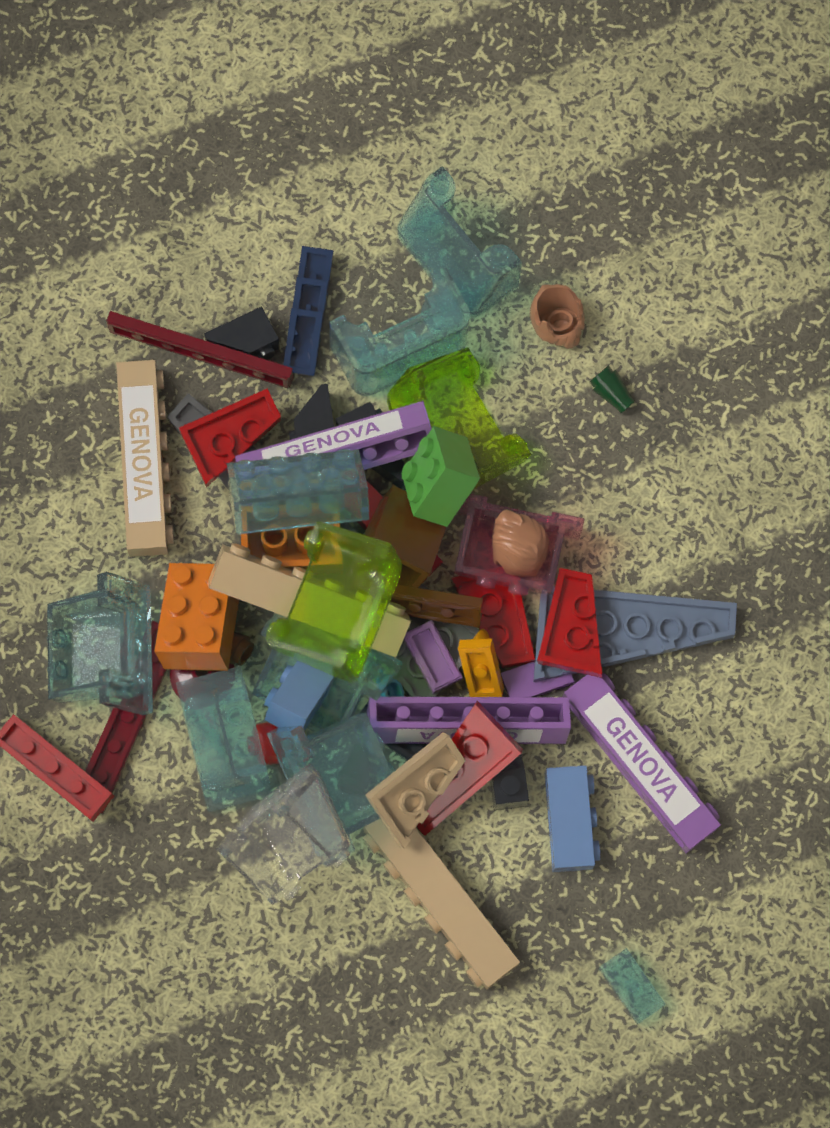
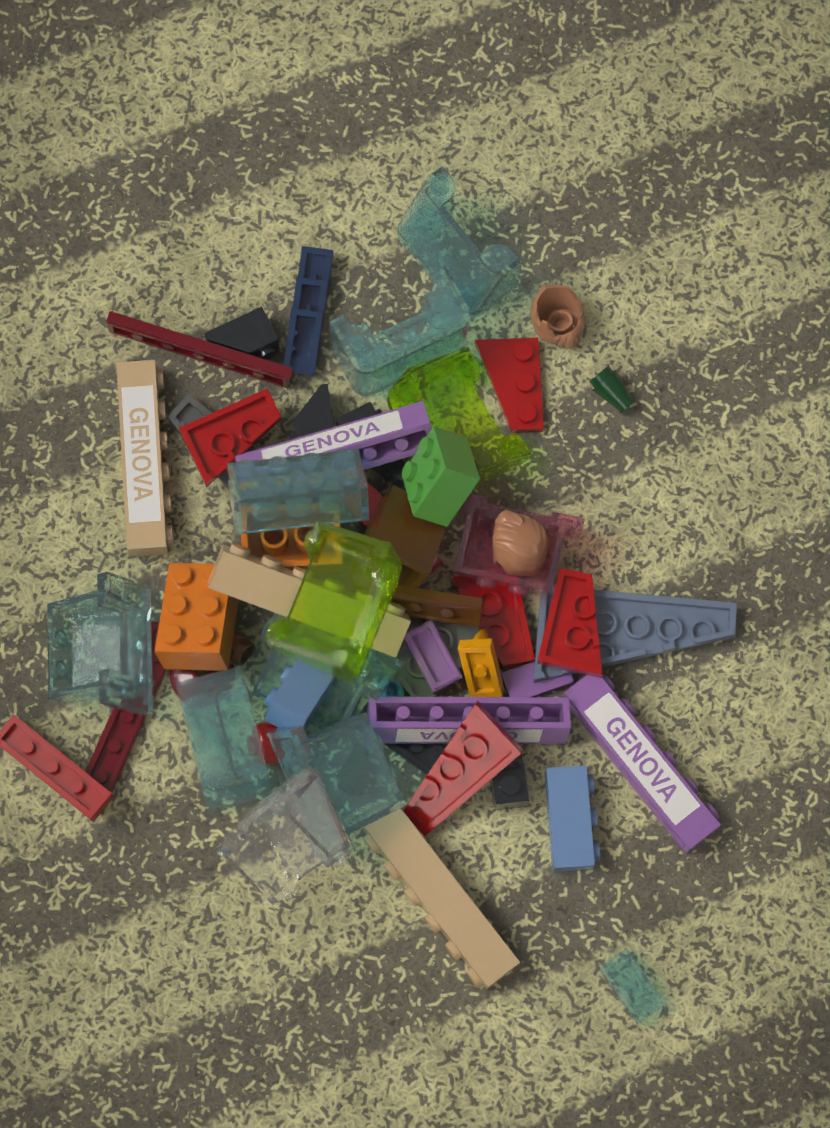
(412, 788): tan wing -> none
(516, 379): none -> red wing

